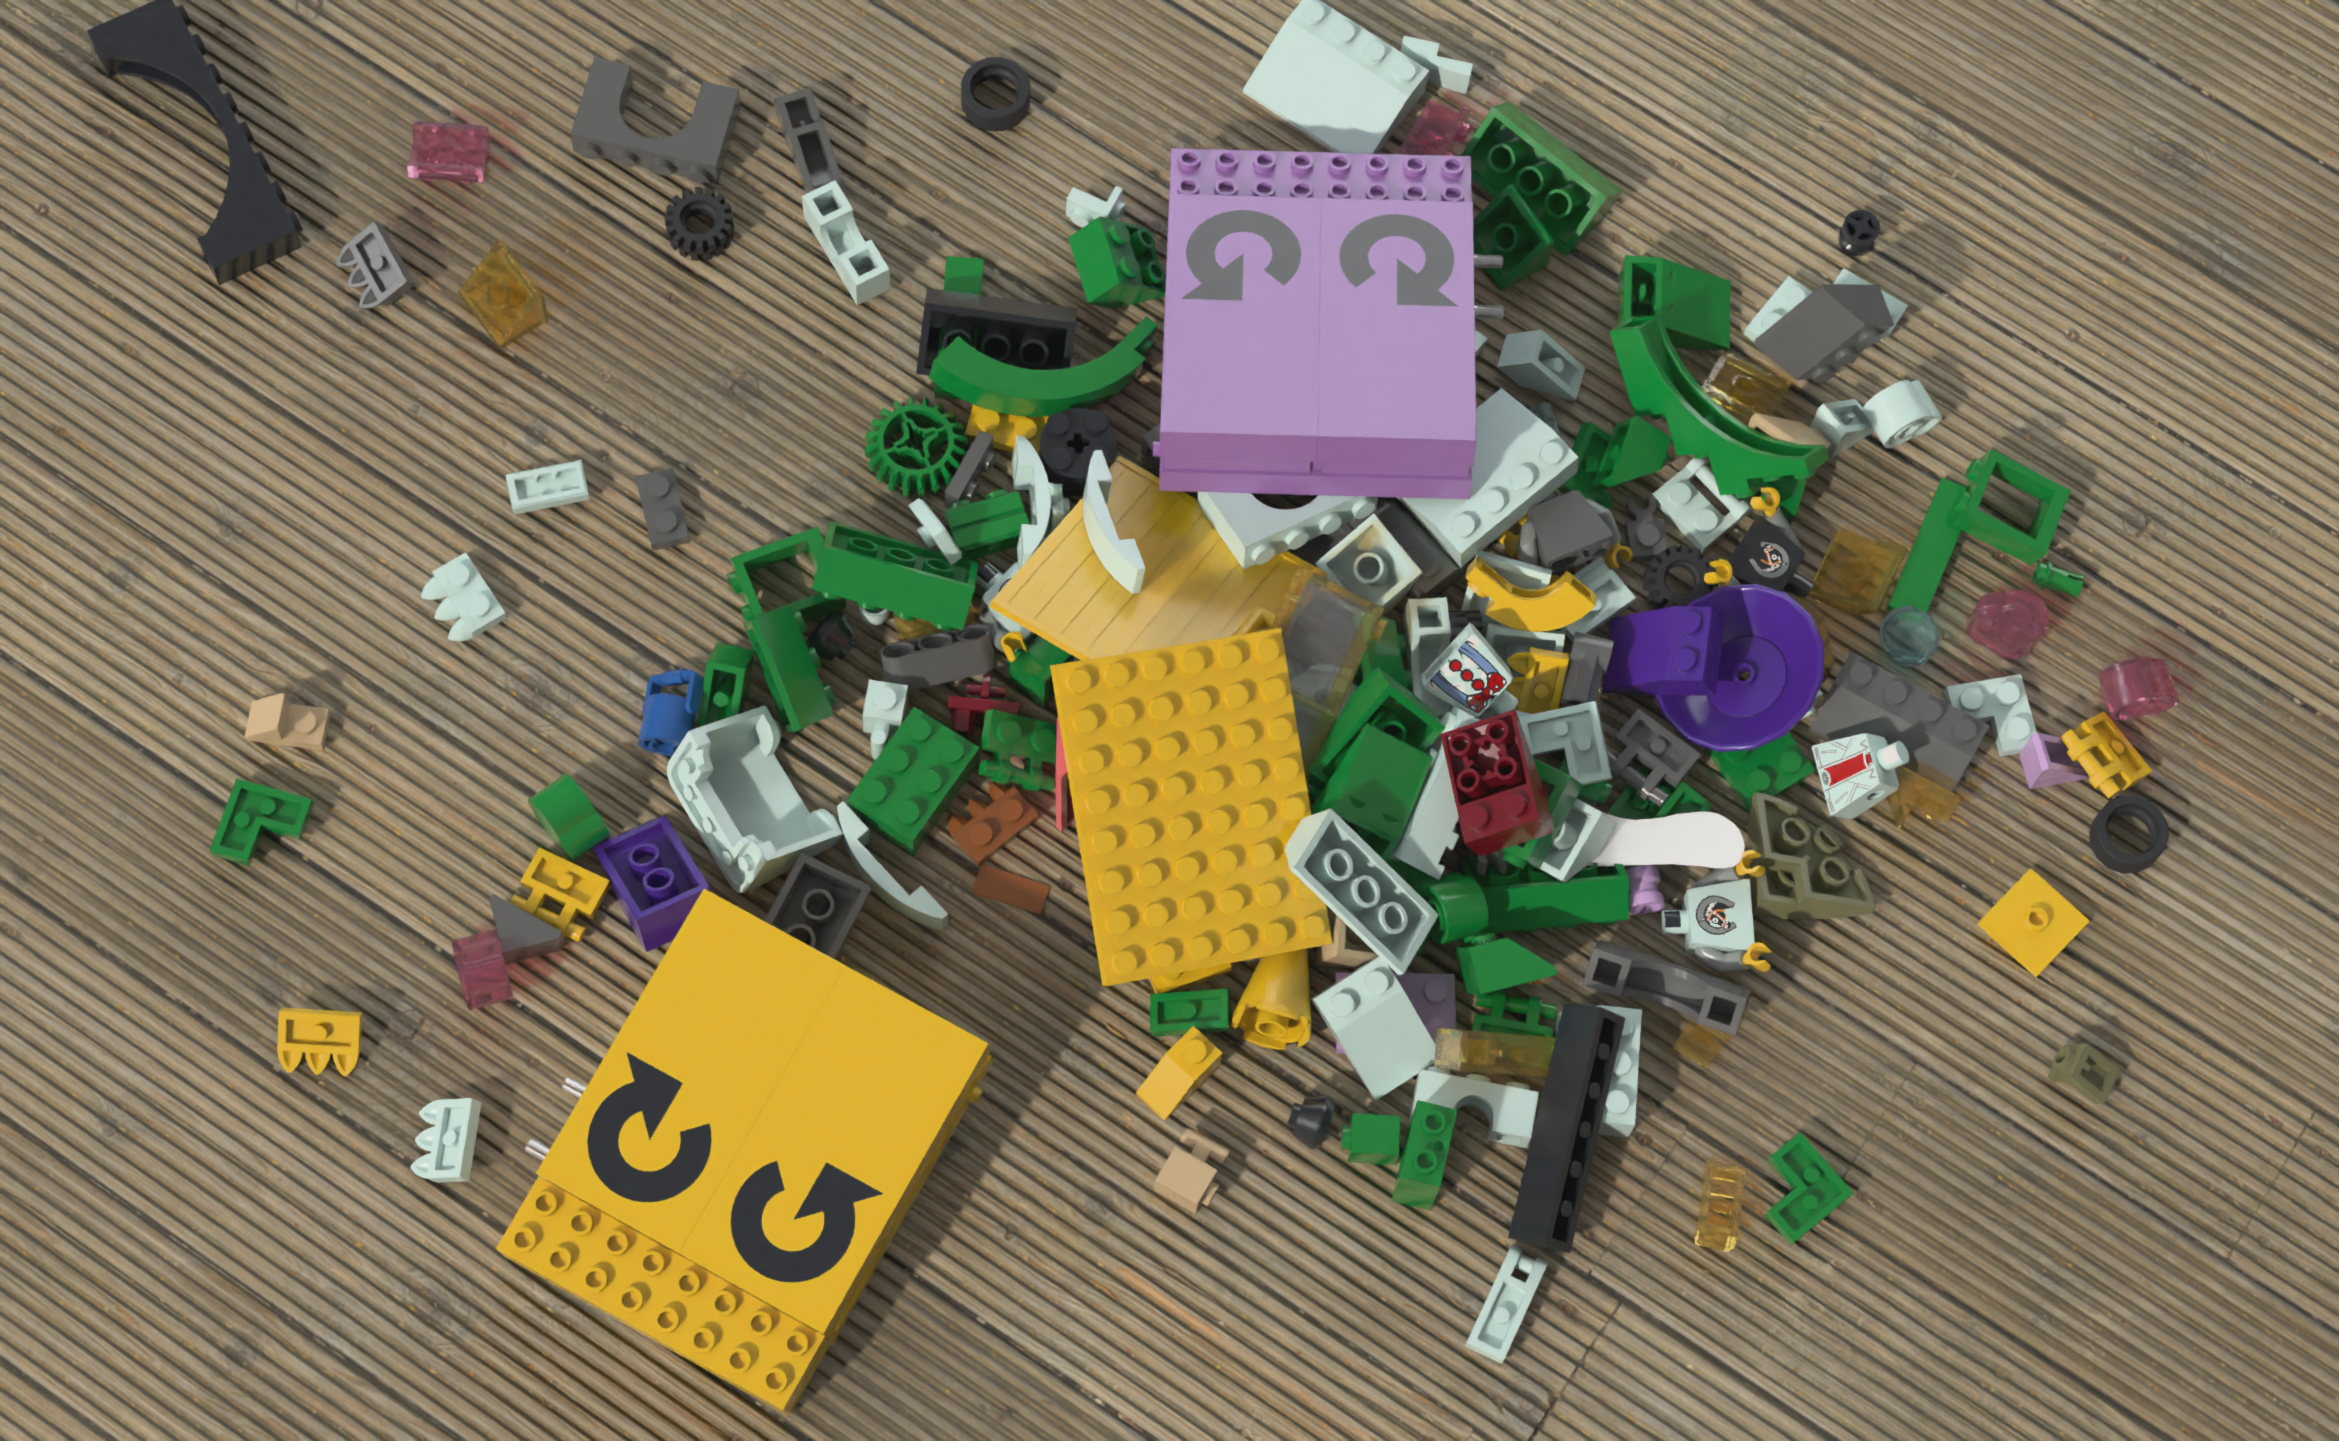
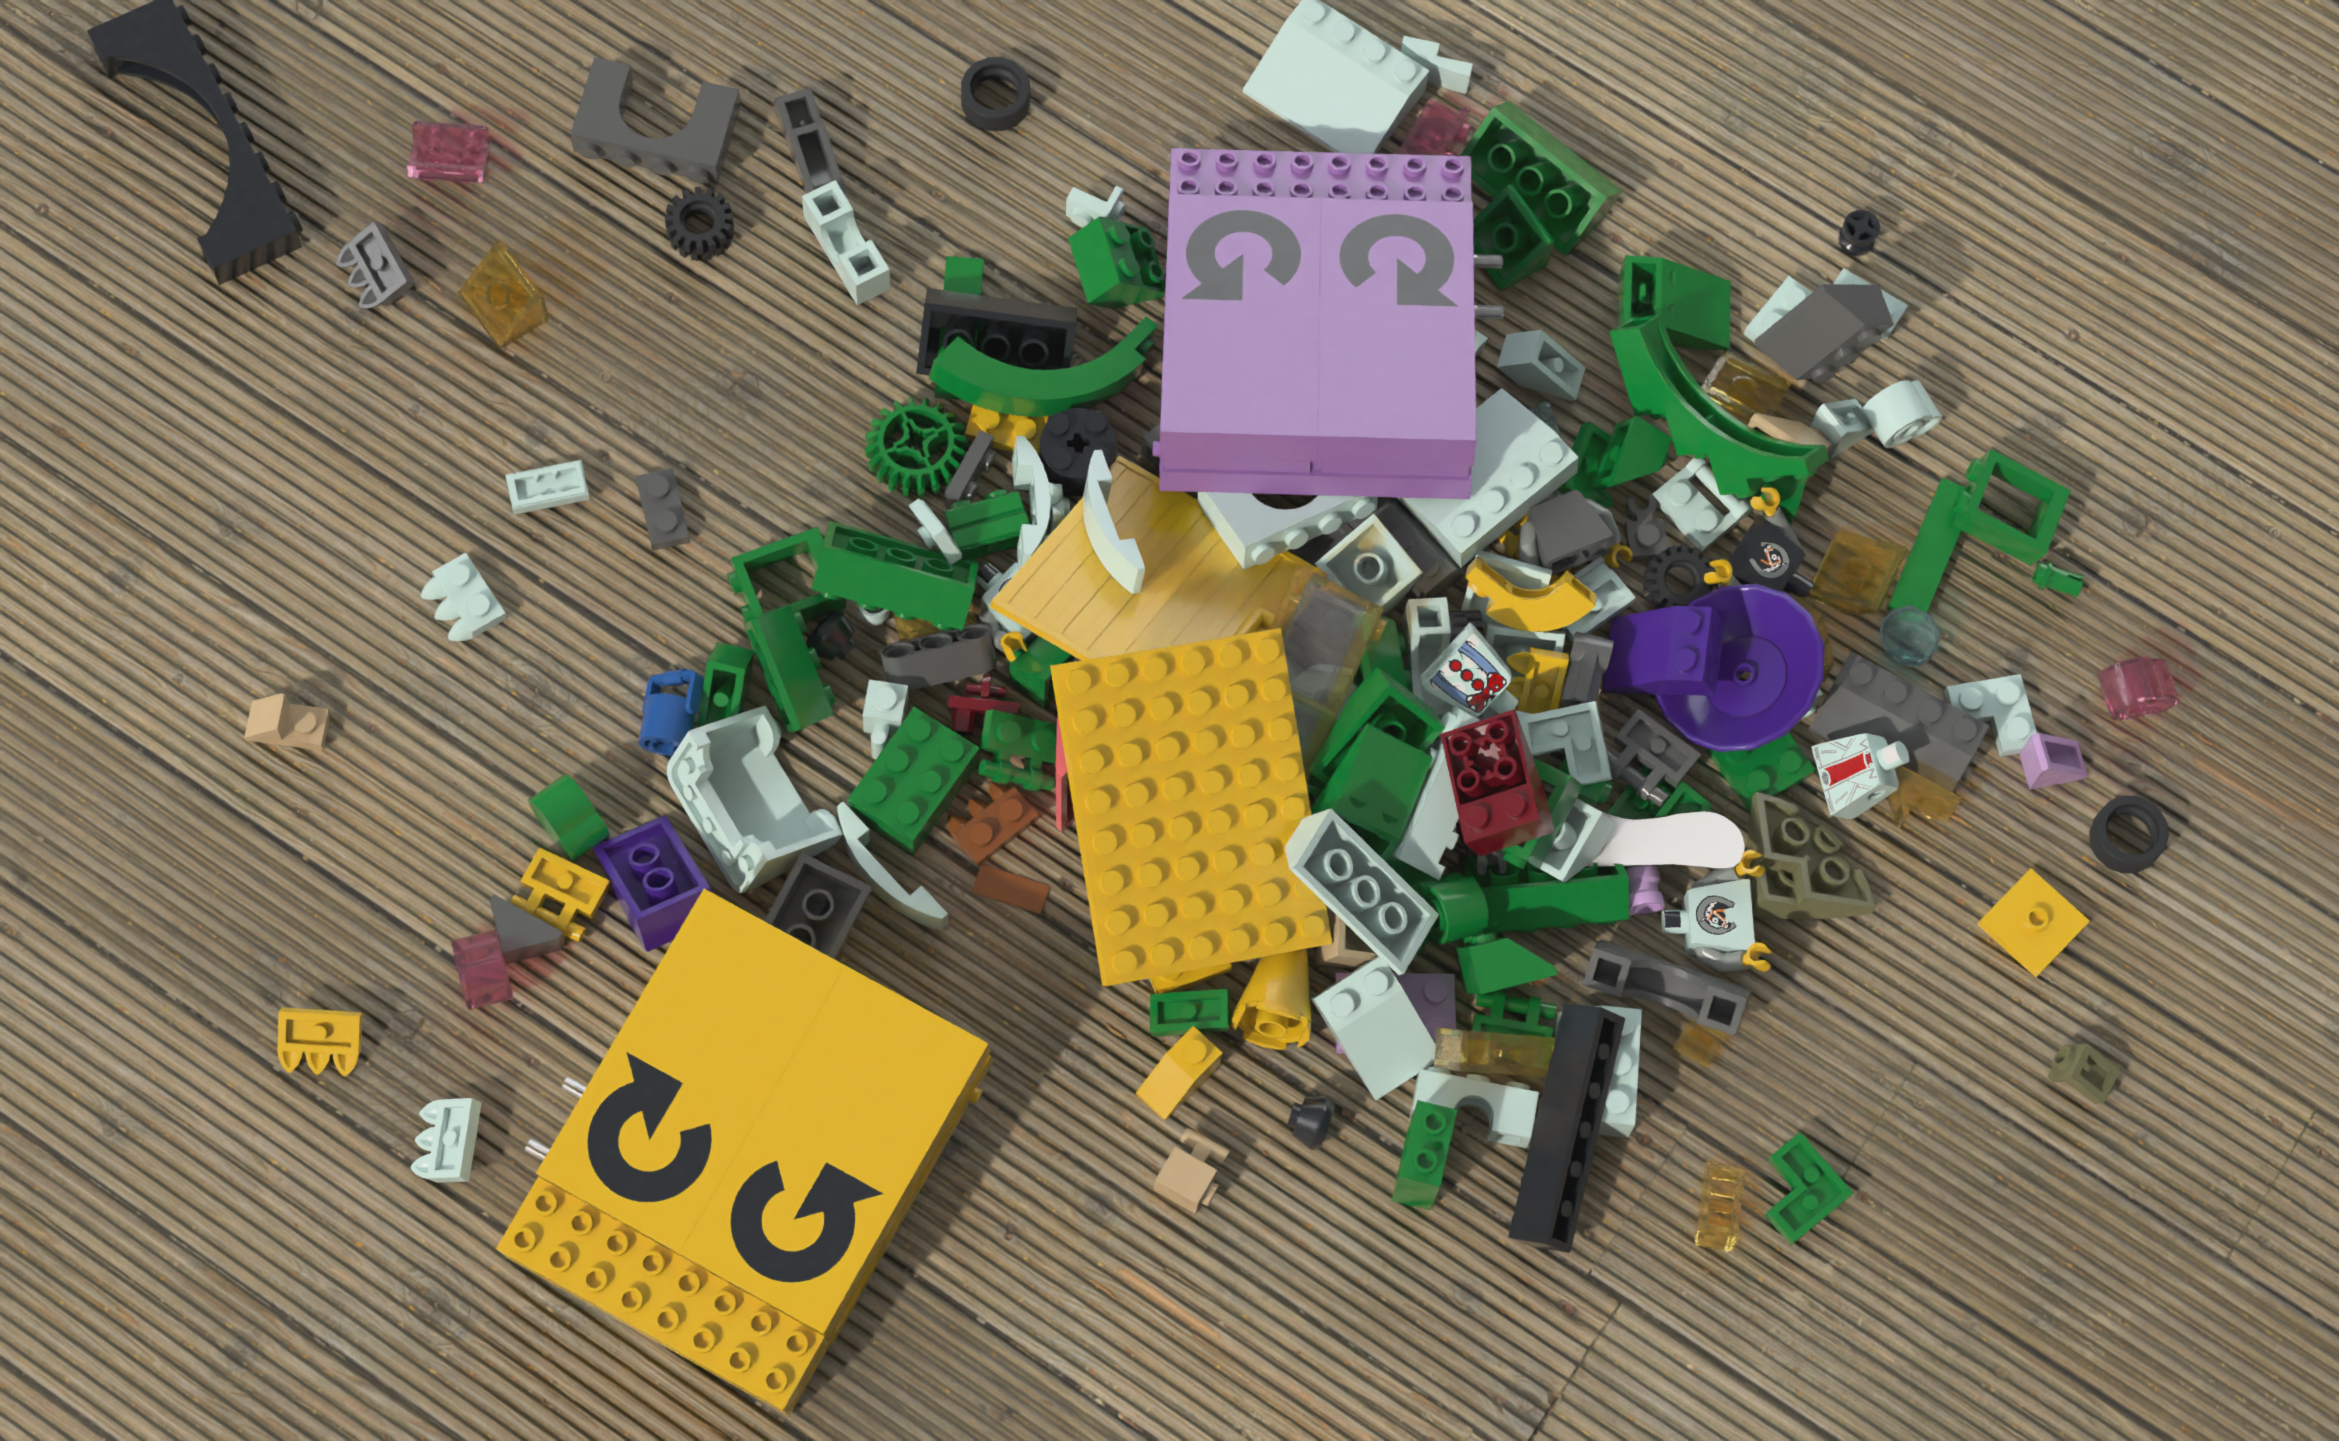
(256, 809): green plate -> none
(1371, 1139): green brick -> none
(1505, 1305): light aqua plate -> none
(2009, 622): clear pink piece -> none
(2112, 749): yellow plate -> none

